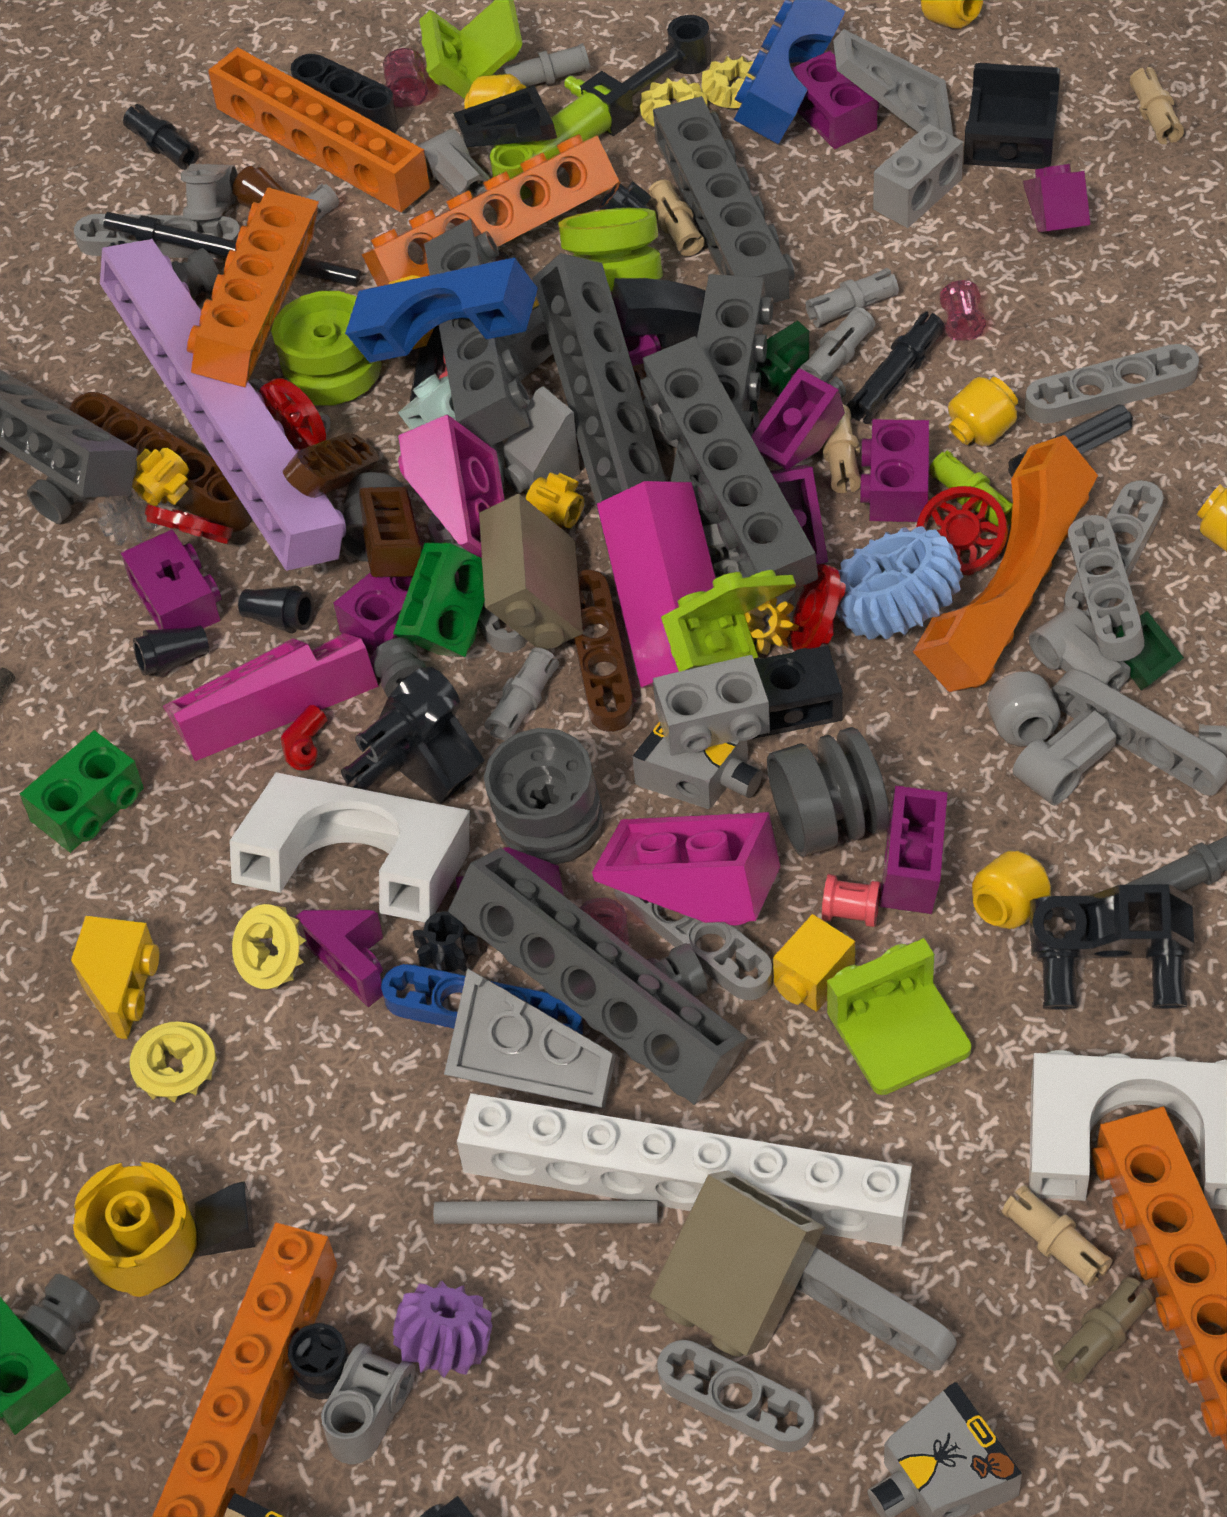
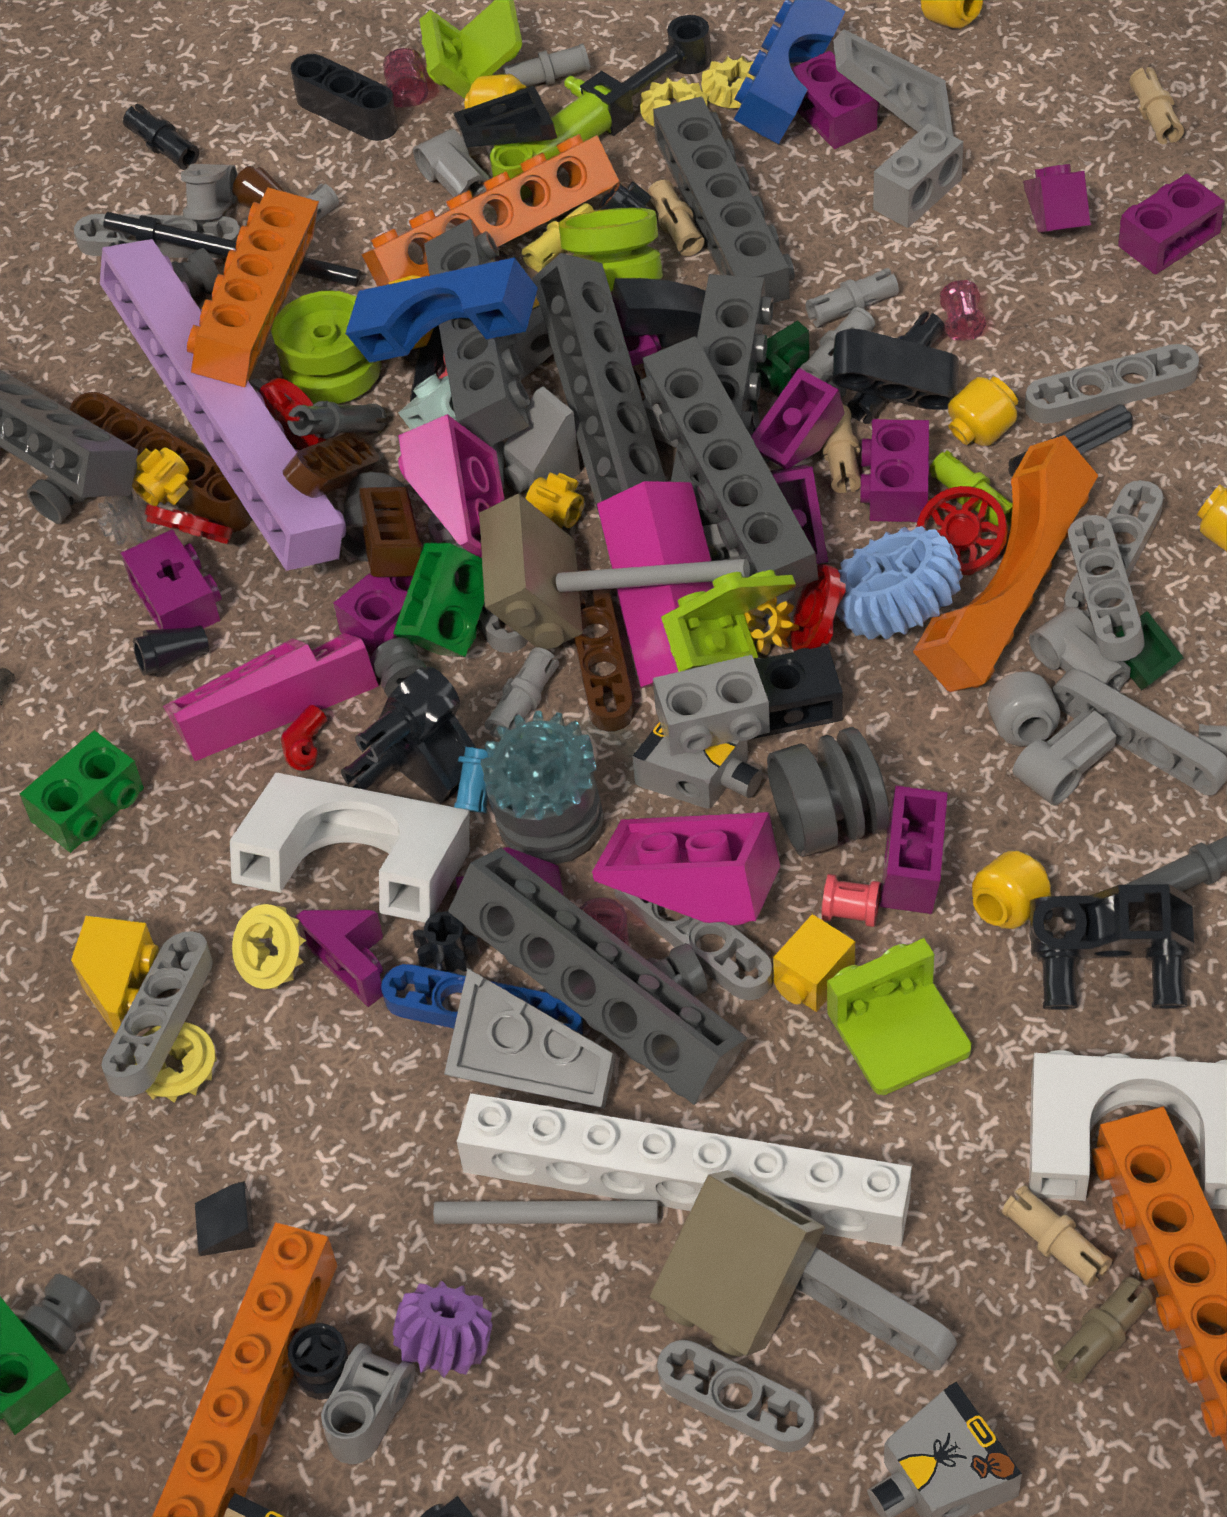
(134, 1227): yellow brick -> none
(146, 1011): none -> light grey beam
(280, 607): black cone -> none
(320, 129): orange brick -> none
(328, 419): none -> dark grey pin
(472, 789): none -> dark azure pin
(538, 765): none -> clear light blue gear
(548, 245): none -> light yellow axle
(649, 575): none -> light grey bar
(894, 369): none -> black beam
(1012, 116): black panel -> none
(1171, 223): none -> magenta brick

